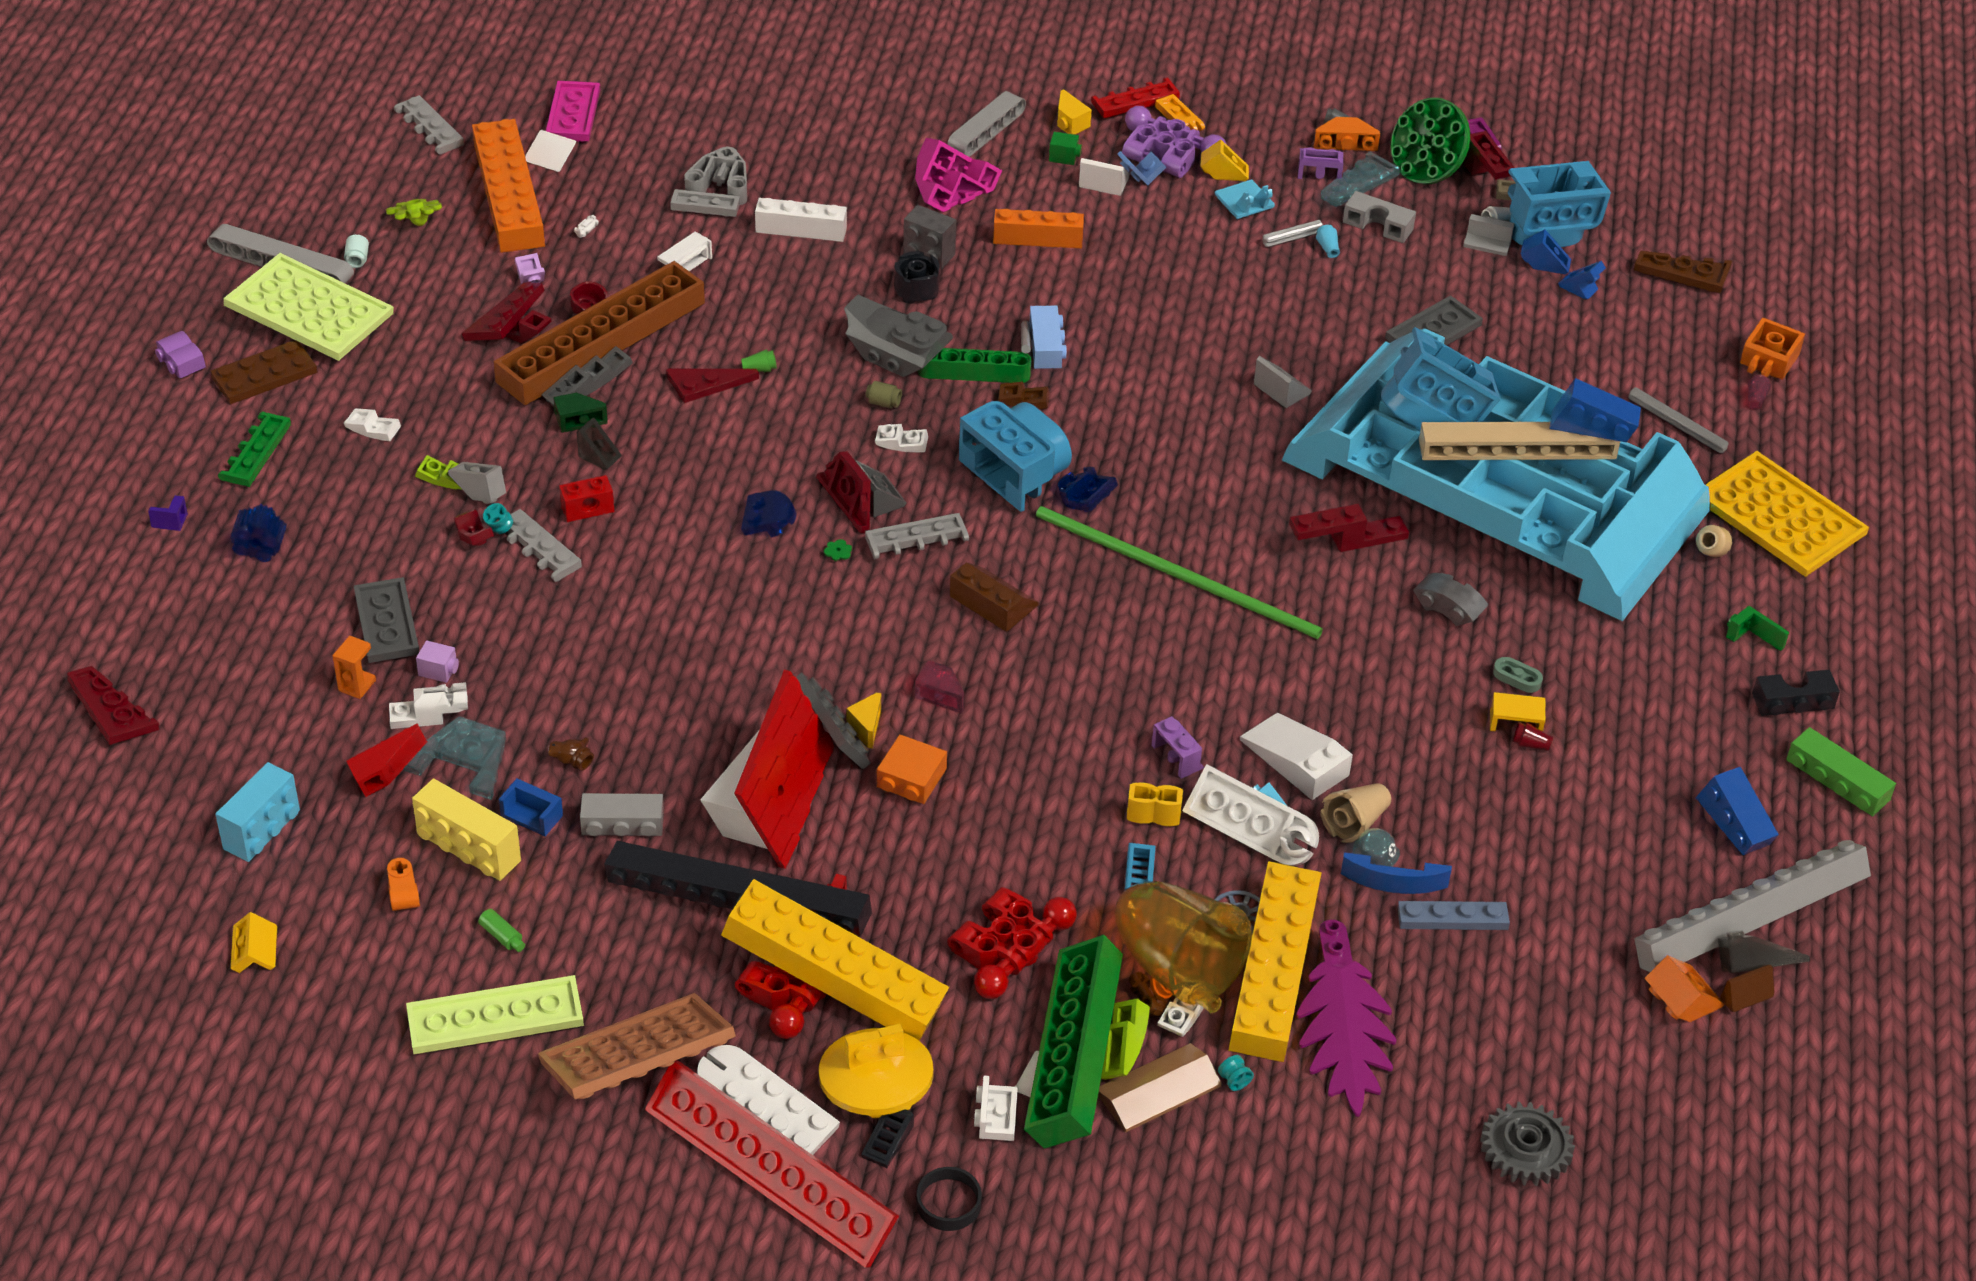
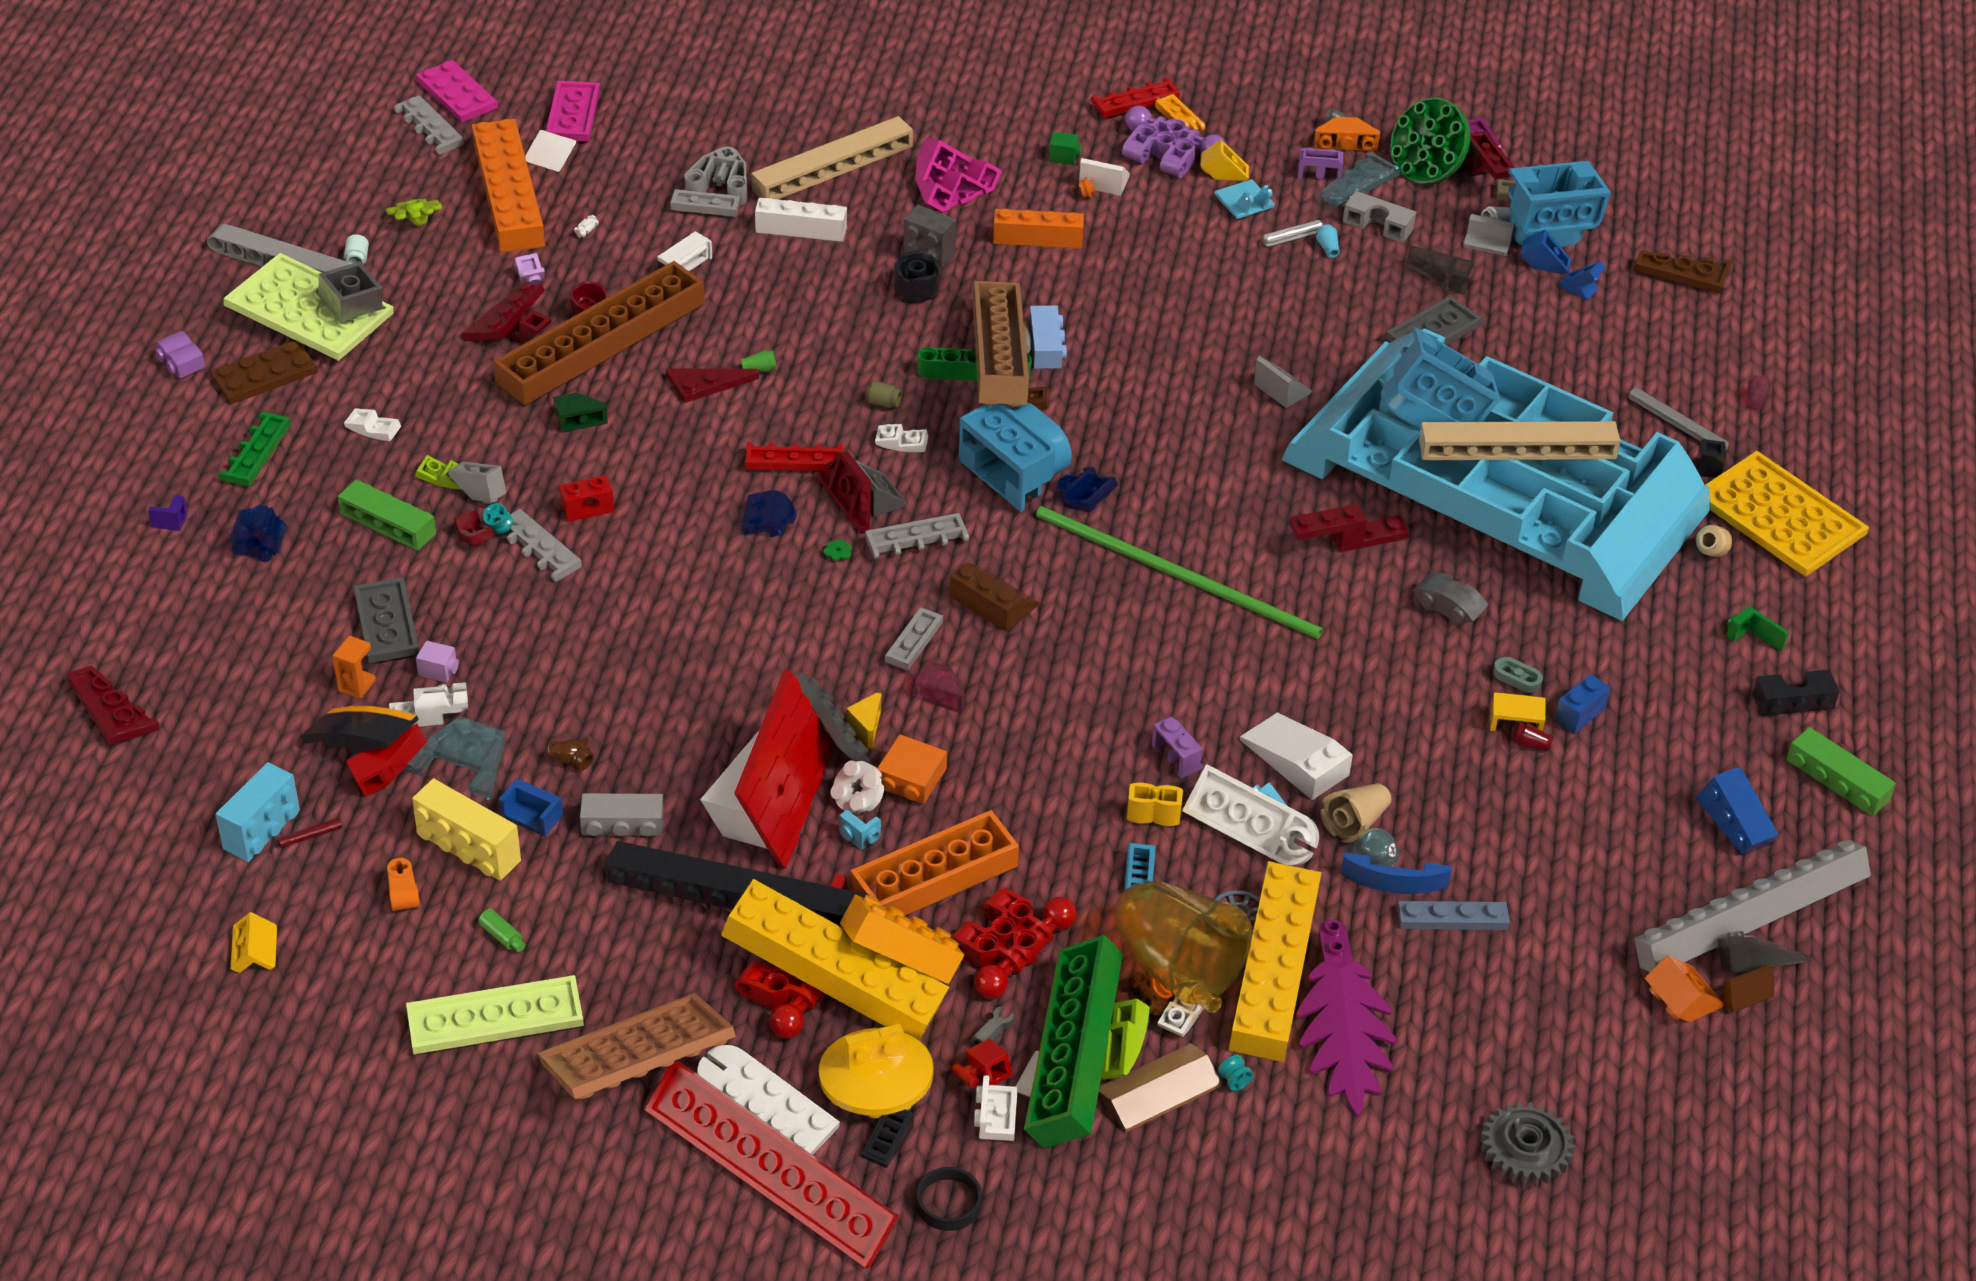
(309, 832): none -> dark red piece
(350, 291): none -> flat silver brick
(360, 727): none -> black slope
(387, 515): none -> bright green brick
(457, 91): none -> dark pink plate
(590, 376): dark grey slope -> none
(596, 445): clear smoke slope -> none
(789, 458): none -> red hinge
(832, 159): none -> tan brick
(845, 782): none -> white plate
(858, 832): none -> medium azure bracket
(893, 338): dark grey slope -> none
(902, 938): none -> light orange brick
(914, 639): none -> light grey plate
(939, 865): none -> orange brick
(984, 1060): none -> red brick
(987, 123): light grey beam -> none
(993, 1027): none -> dark grey bar
(1000, 344): none -> medium nougat brick
(1072, 114): yellow slope -> none
(1087, 188): none -> orange plate
(1146, 170): medium blue bracket -> none
(1442, 269): none -> clear smoke slope
(1582, 703): none -> blue brick
(1594, 413): blue wedge -> none
(1711, 458): none -> black panel
(1772, 349): orange hinge -> none

